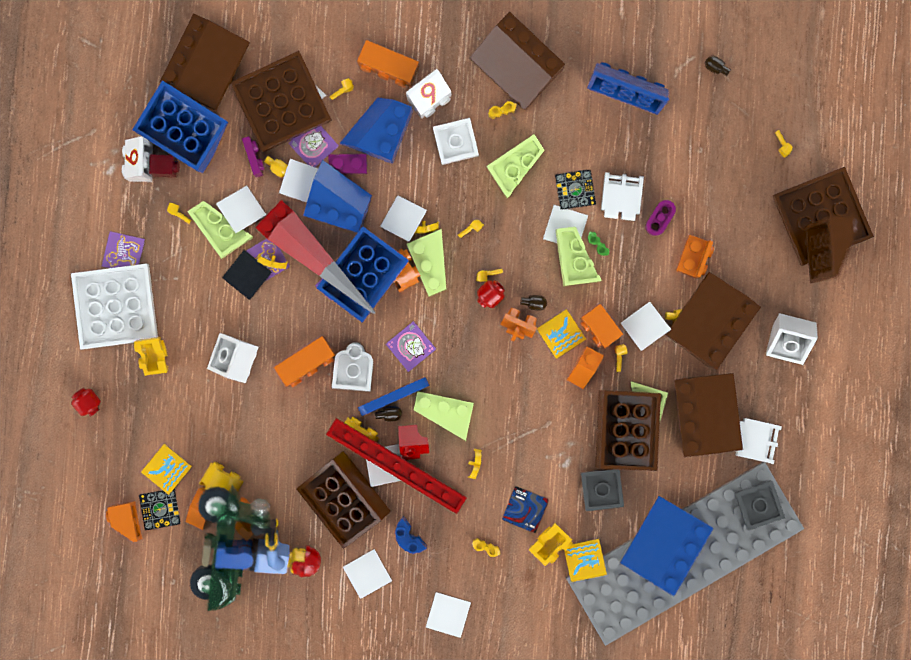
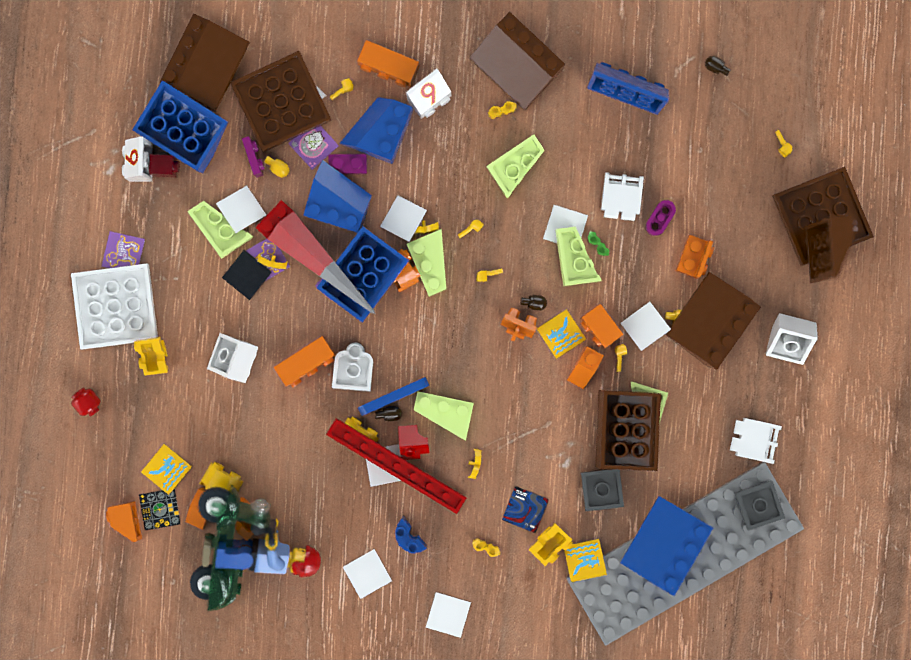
(173, 210): yellow hand -> none
(298, 180): white sticker -> none
(343, 500): reddish brown slope -> none
(410, 346): sticker -> none
(455, 141): white plate -> none
(490, 294): red head -> none
(575, 189): sticker -> none
(708, 415): reddish brown slope -> none

